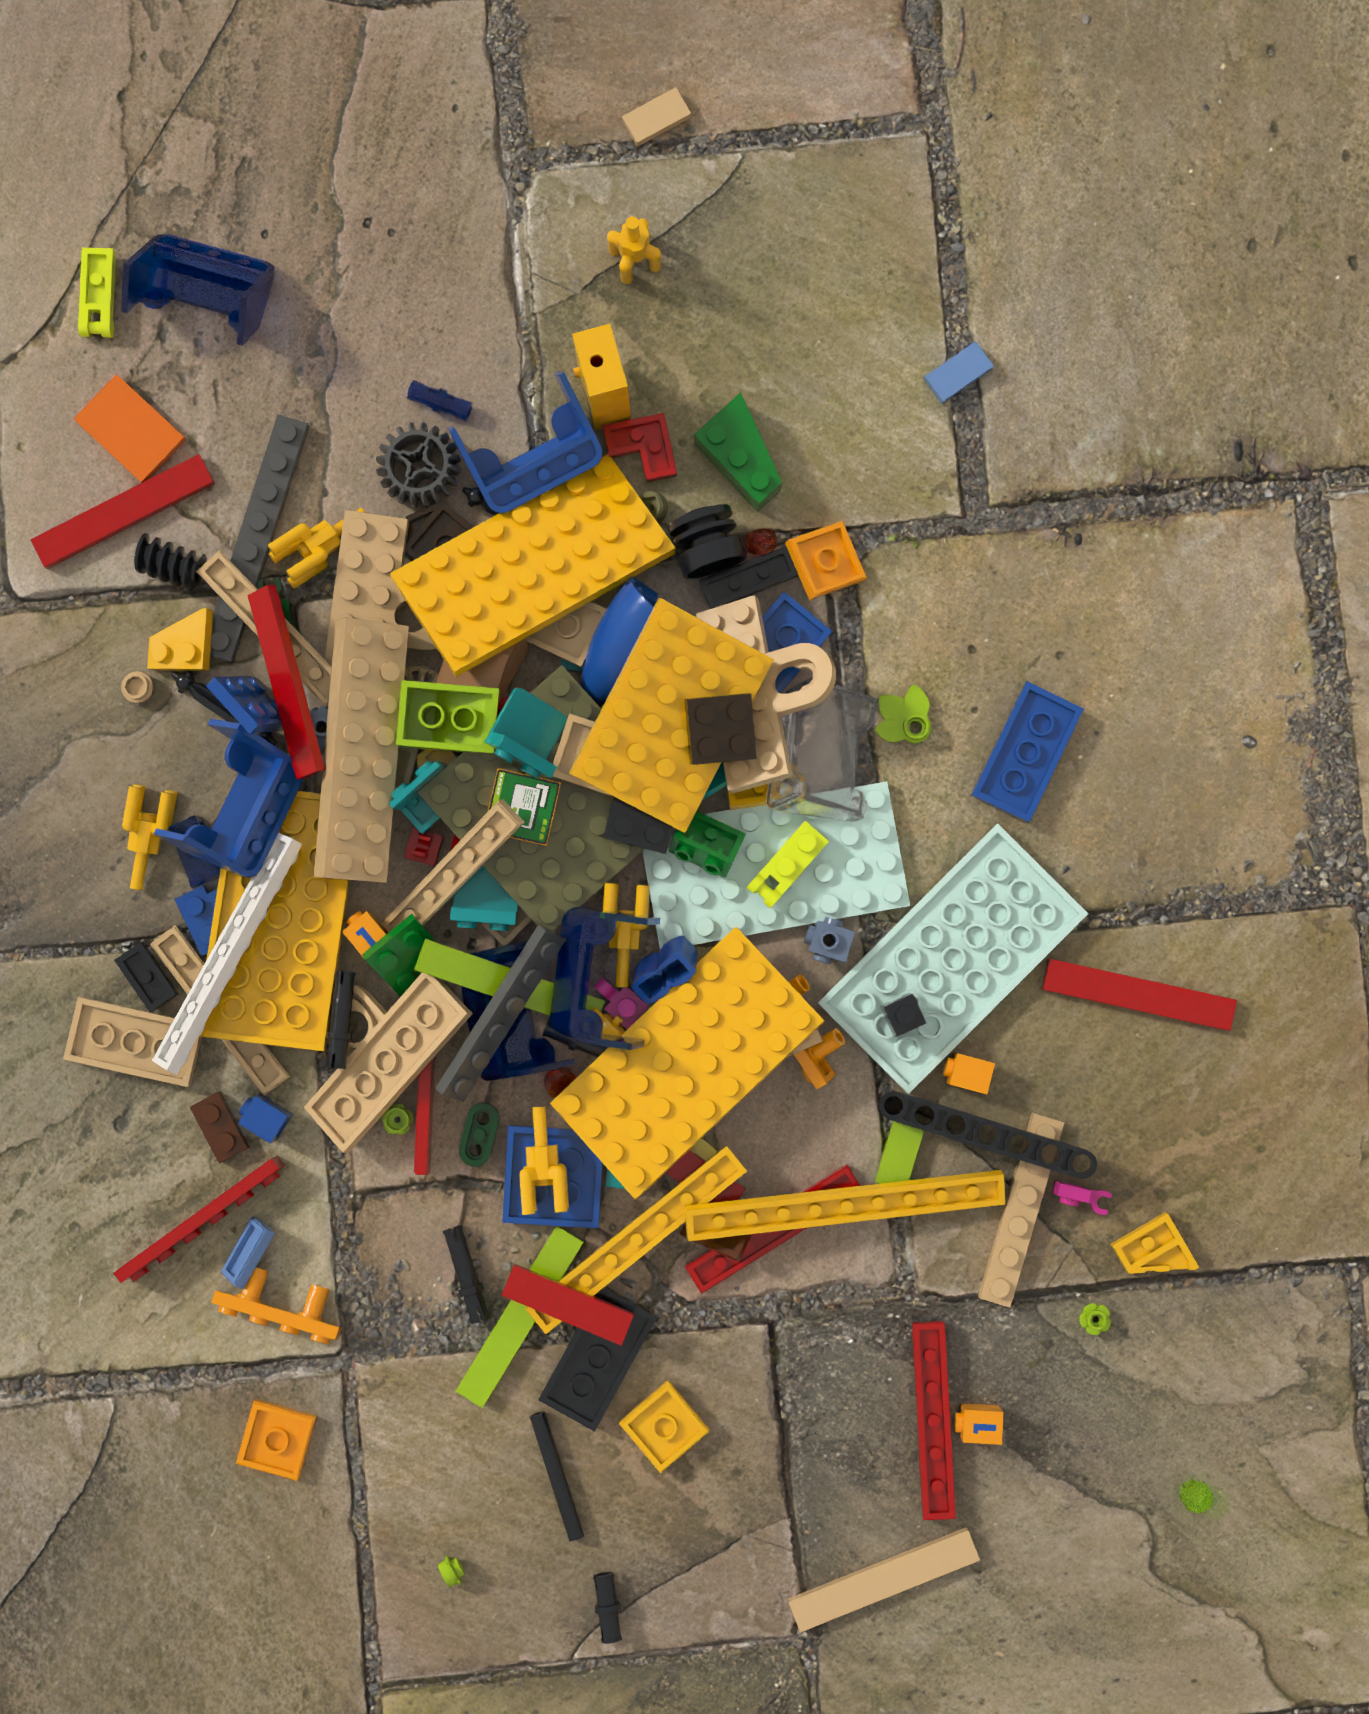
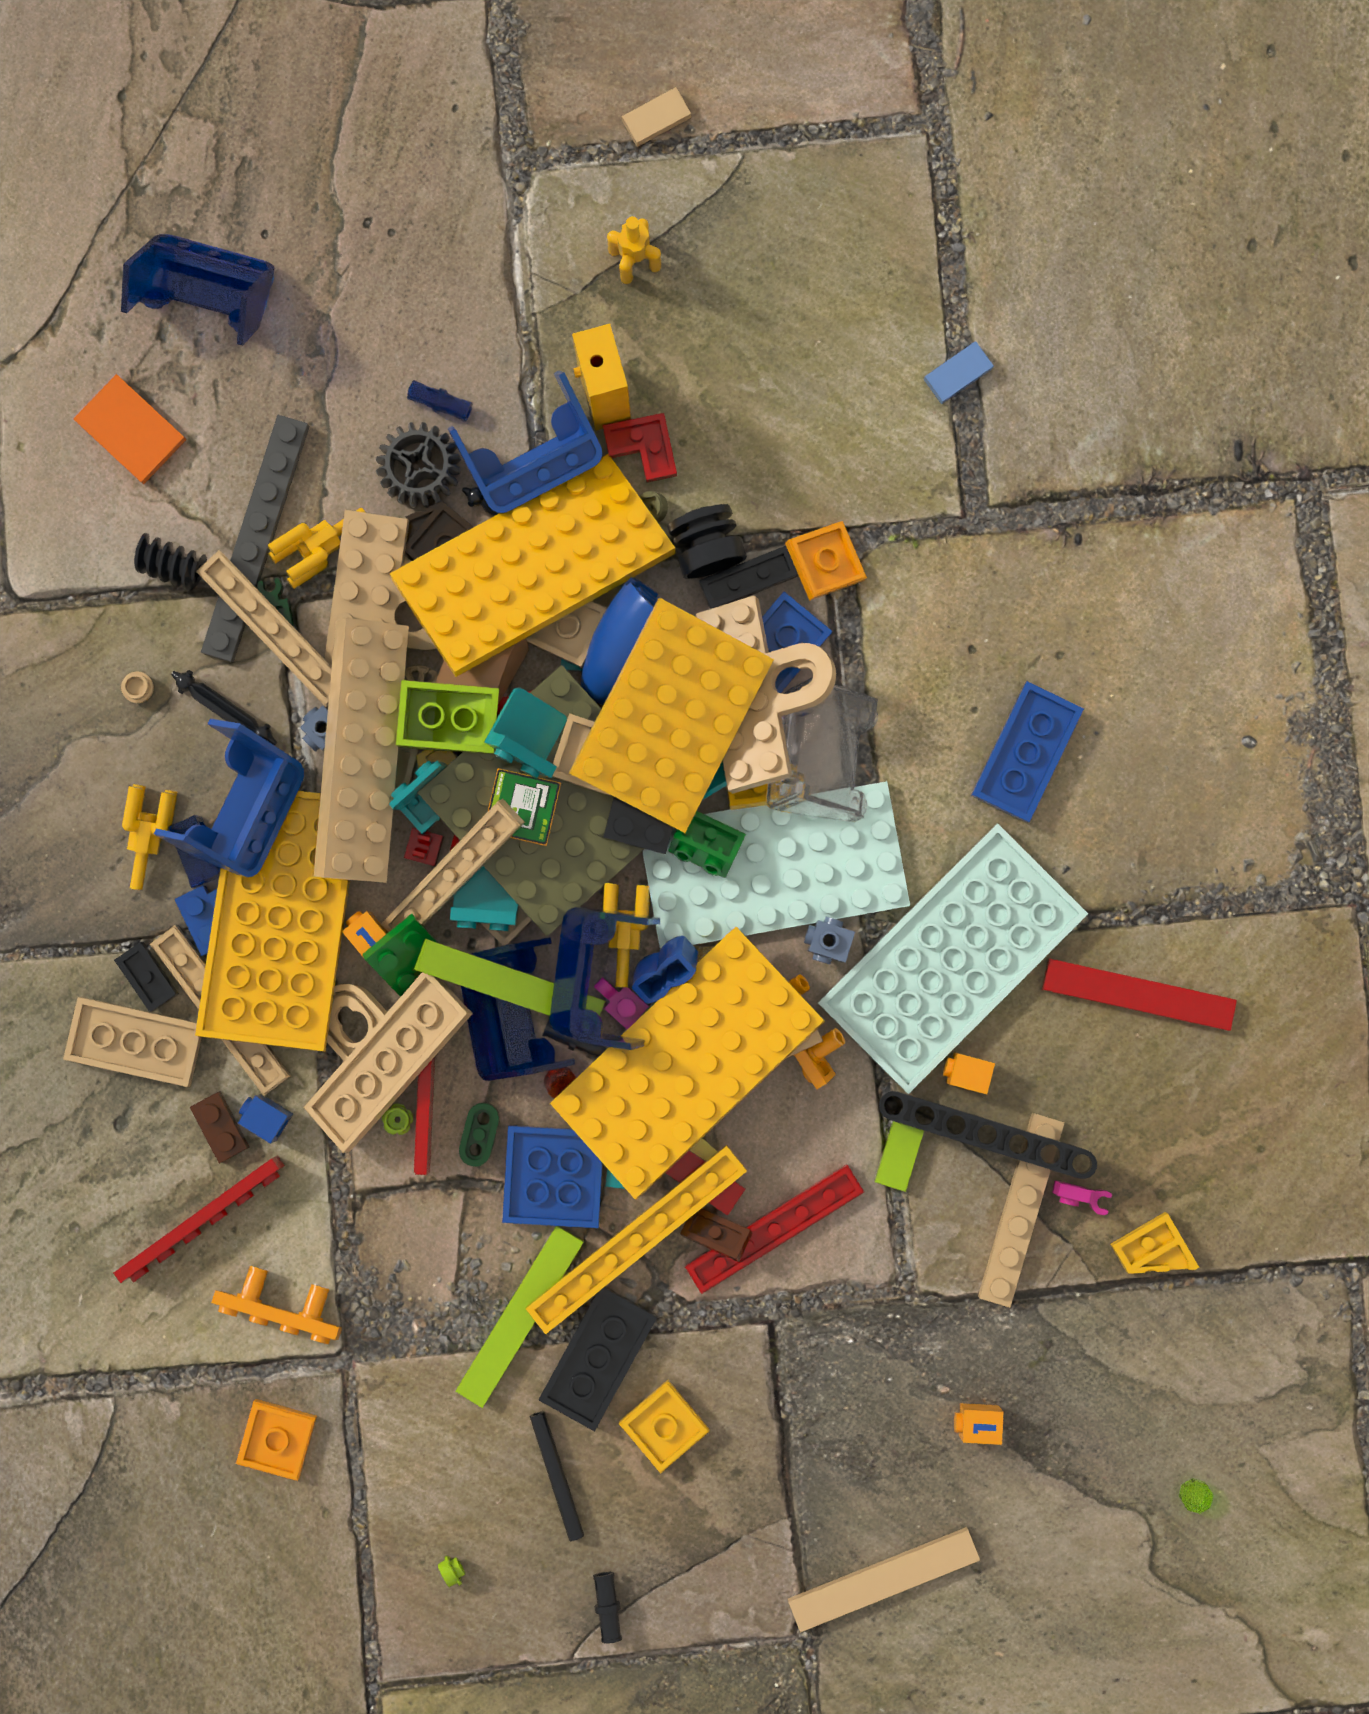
(97, 291): neon yellow plate -> none
(122, 511): red tile -> none
(183, 644): yellow wing -> none
(225, 955): white plate -> none
(247, 702): blue plate -> none
(247, 1252): medium blue tile -> none
(286, 682): red tile -> none
(340, 1020): black pin -> none
(466, 1274): black pin -> none
(500, 1013): dark grey plate -> none
(542, 1169): yellow plant -> none
(568, 1304): red tile -> none
(610, 1024): yellow piece -> none
(720, 728): dark brown plate -> none
(739, 453): green wedge -> none
(761, 541): clear red tile -> none
(788, 863): neon yellow plate -> none
(844, 1205): yellow plate -> none
(901, 712): lime plate -> none
(903, 1014): black brick -> none
(933, 1420): red plate -> none
(1086, 1318): lime plate -> none

